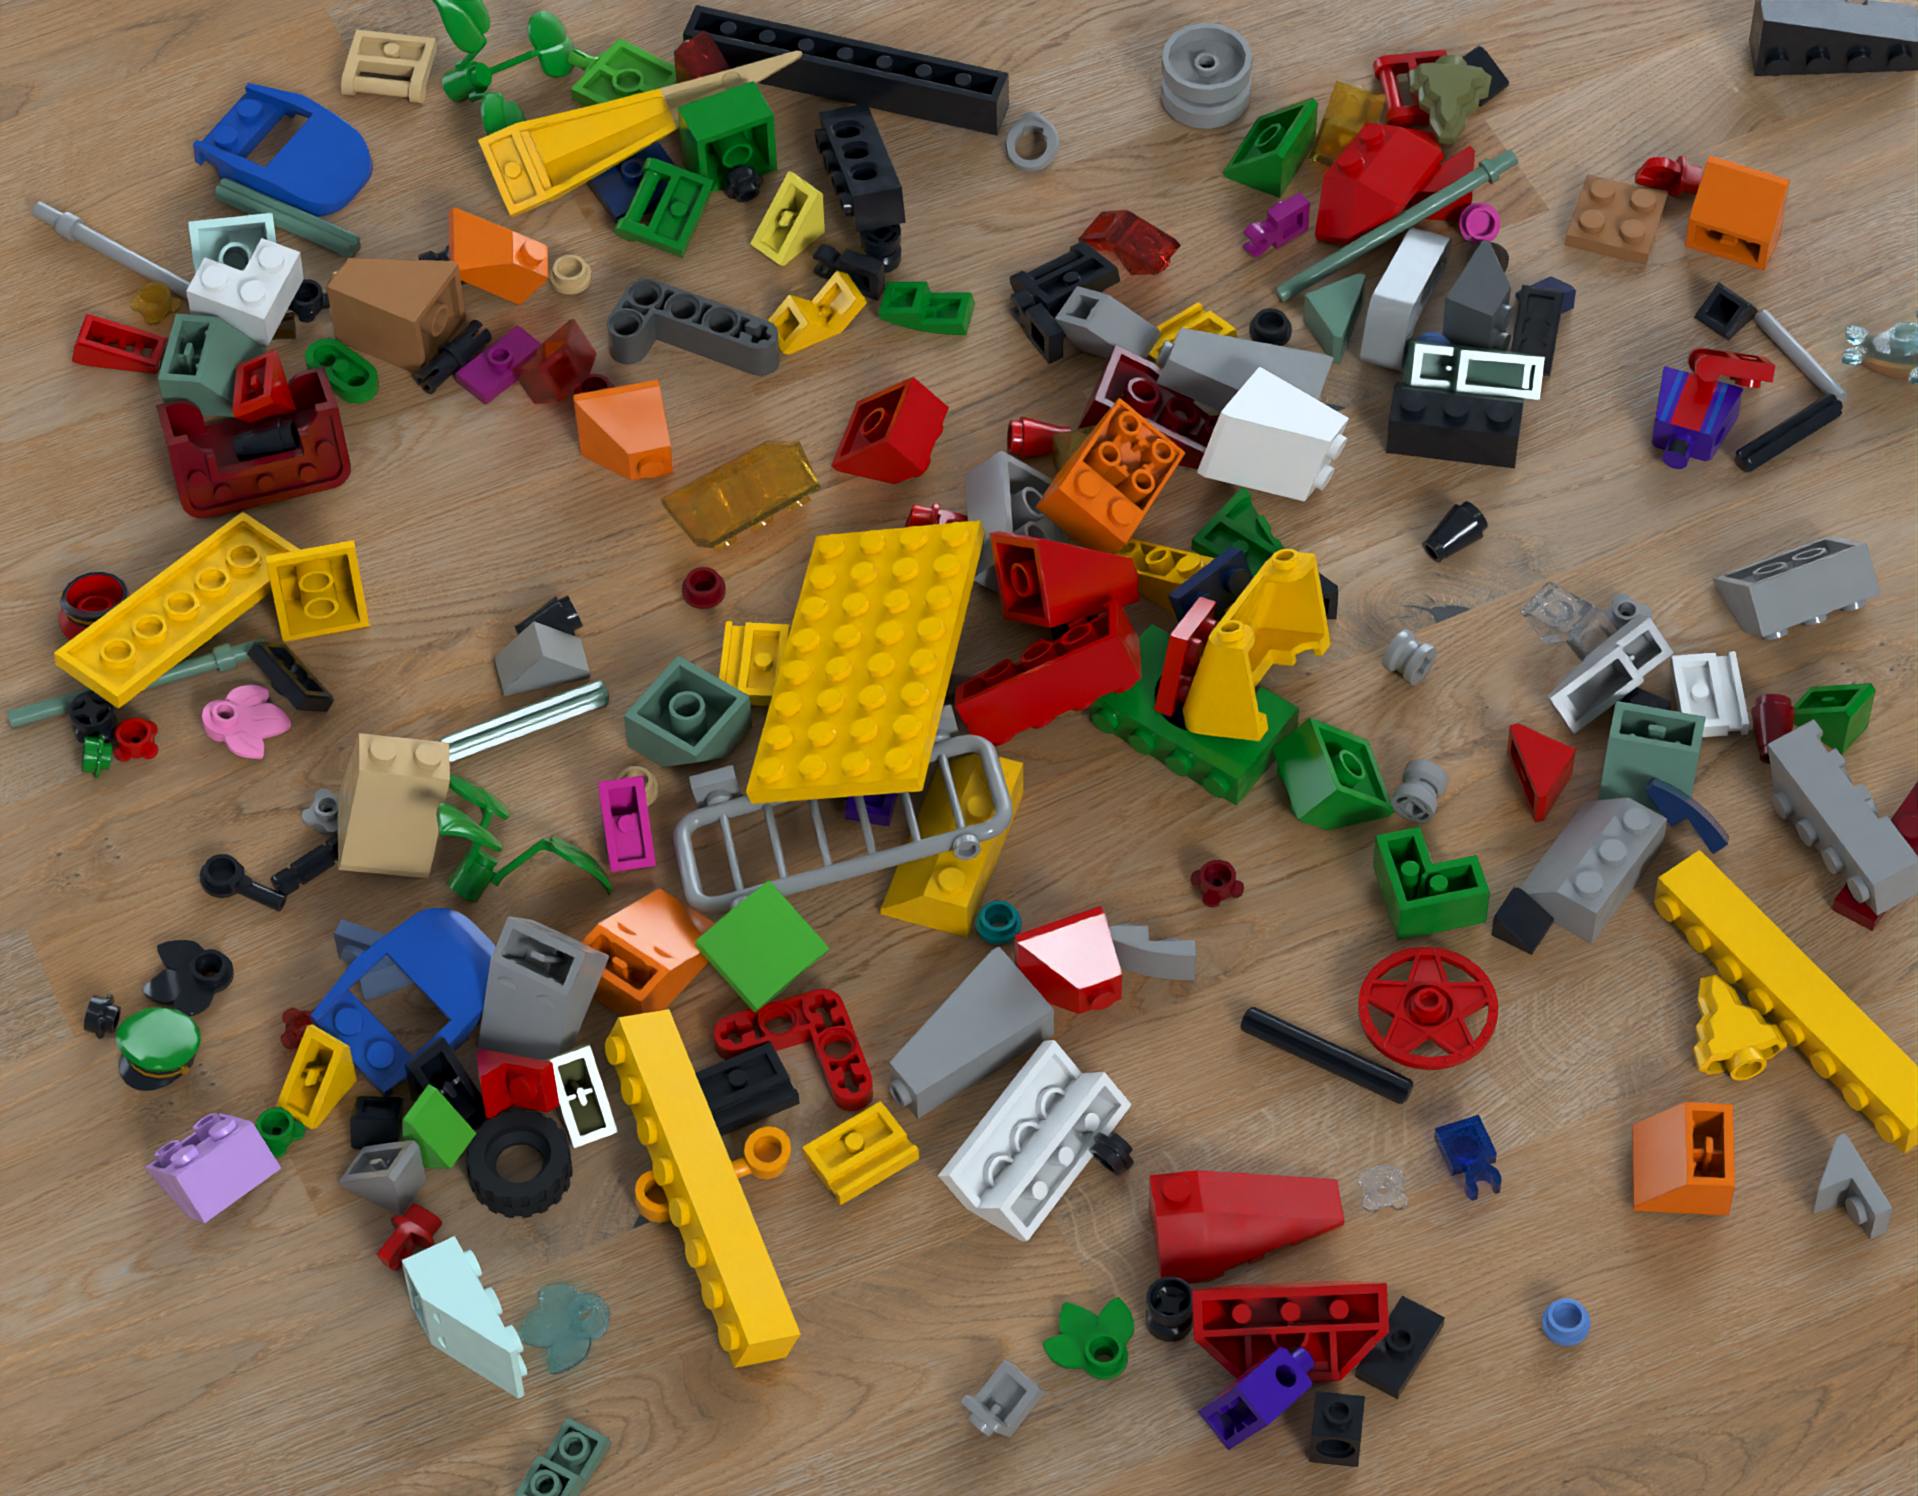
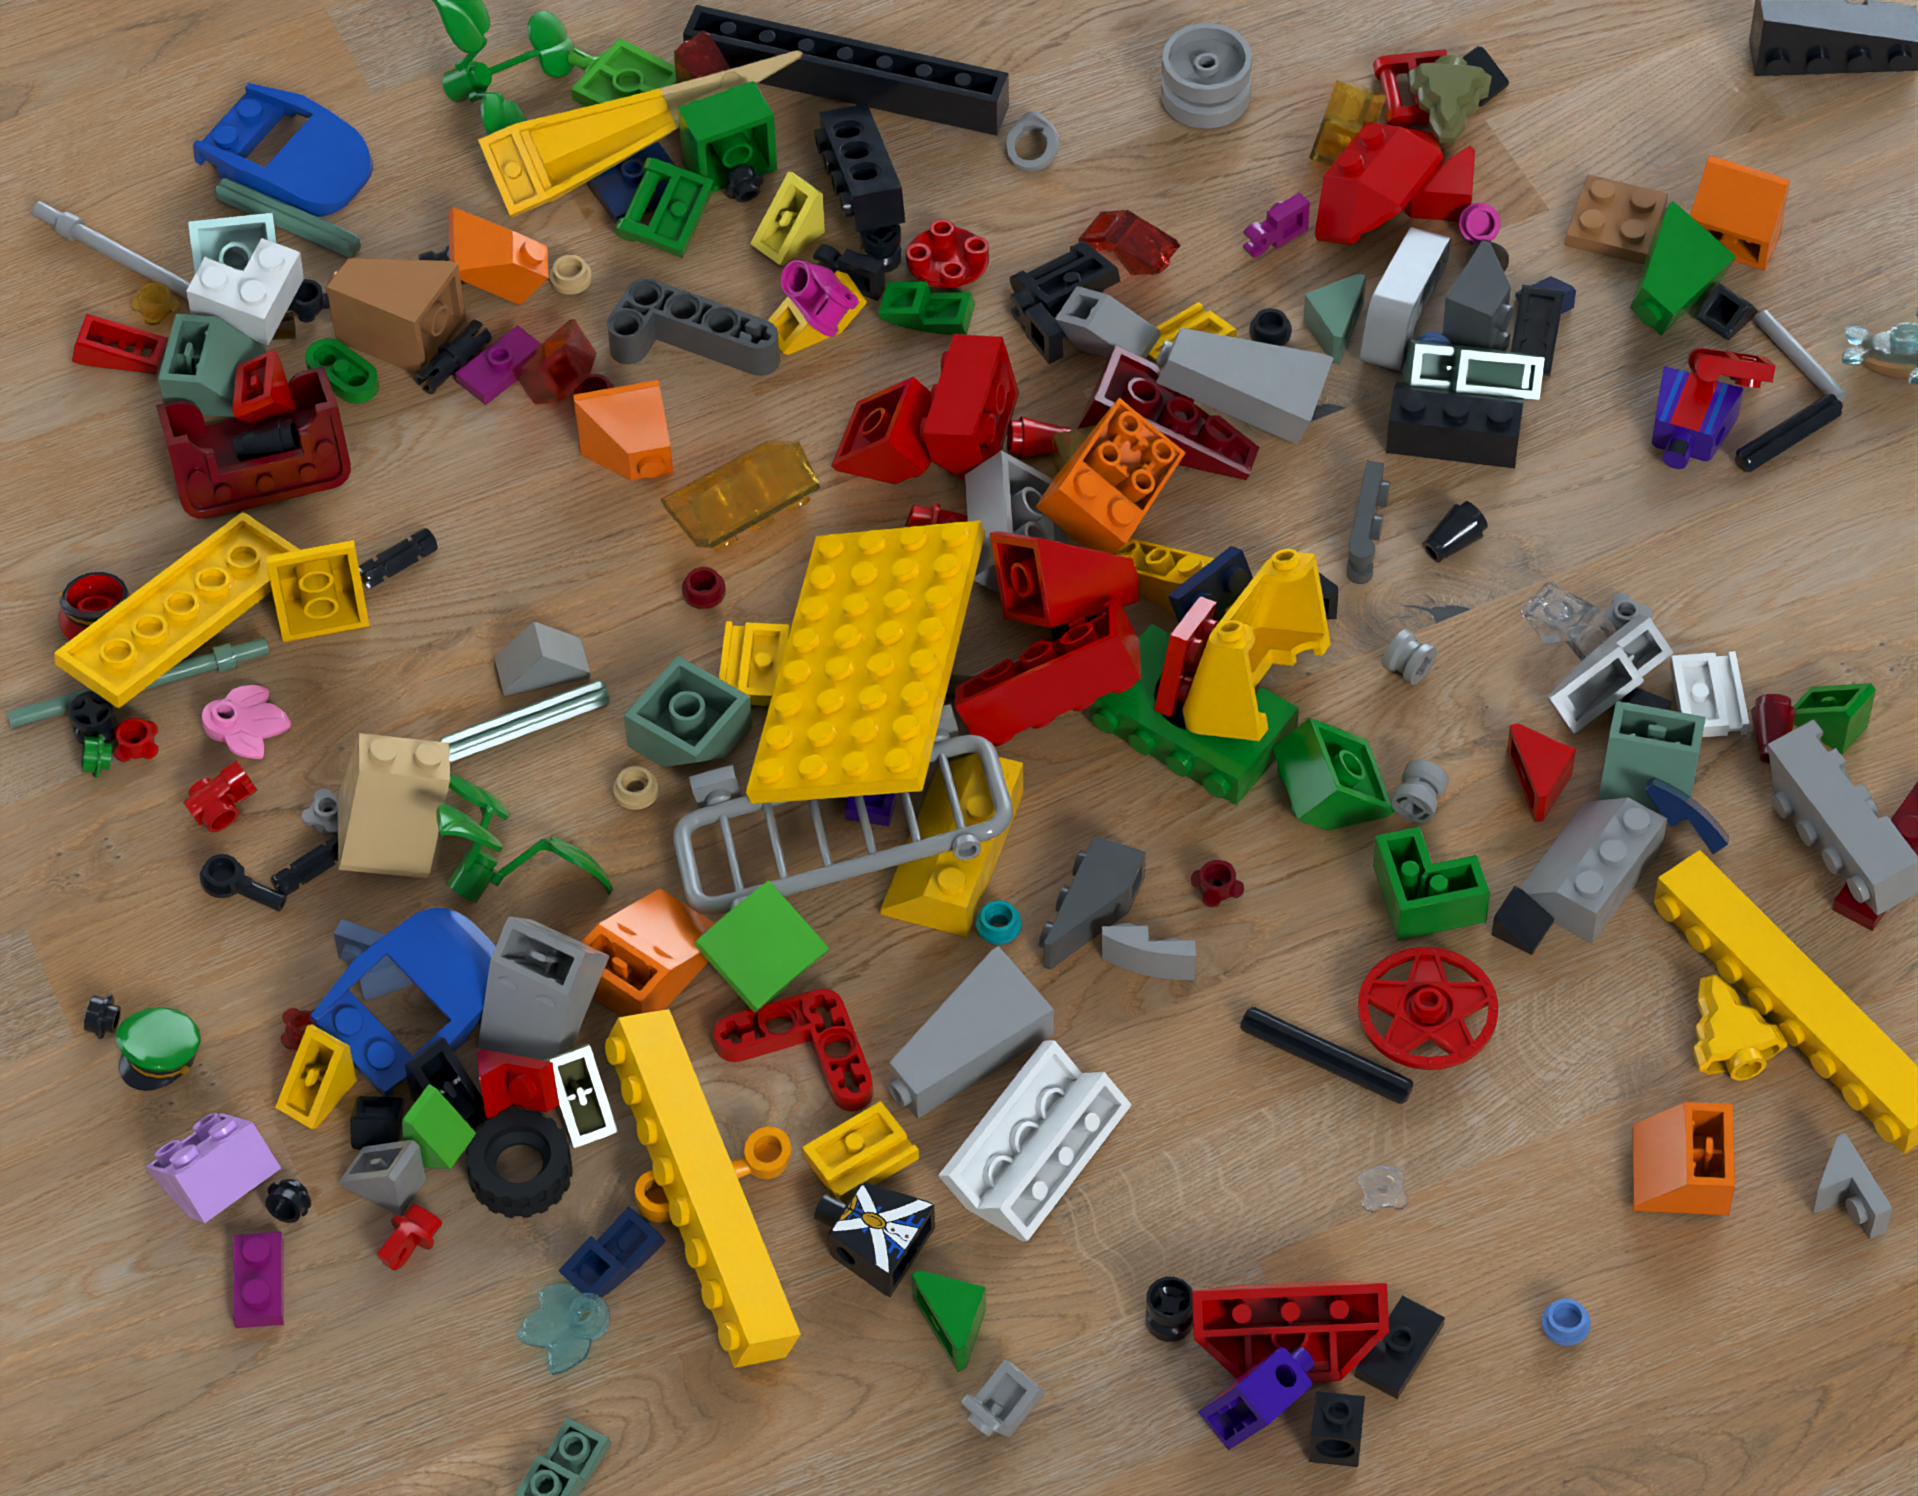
(184, 977): black plate -> none
(214, 800): none -> red plate
(258, 1279): none -> magenta plate
(279, 1119): green plate -> none
(288, 1200): none -> black plate
(290, 676): black plate -> none
(389, 55): tan plate -> none
(397, 557): none -> black axle
(462, 1315): light aqua slope -> none
(555, 614): black cone -> none
(615, 1256): none -> dark blue slope
(626, 823): dark pink slope -> none
(747, 1088): black plate -> none
(817, 295): none -> dark pink piece
(877, 1233): none -> torso
(947, 255): none -> red dish
(952, 1311): none -> green slope
(970, 404): none -> red slope
(1072, 962): slope -> none
(1088, 1336): green plate -> none
(1099, 896): none -> dark grey slope
(1112, 1152): black plate -> none
(1227, 1218): red wedge -> none
(1241, 527): green wing -> none
(1274, 439): white slope -> none
(1275, 148): green slope -> none
(1367, 523): none -> dark grey plate
(1469, 1151): clear blue plate -> none
(1487, 172): sand green bar -> none
(1670, 175): red piece -> none
(1678, 269): none -> green slope
(1799, 586): light grey slope -> none

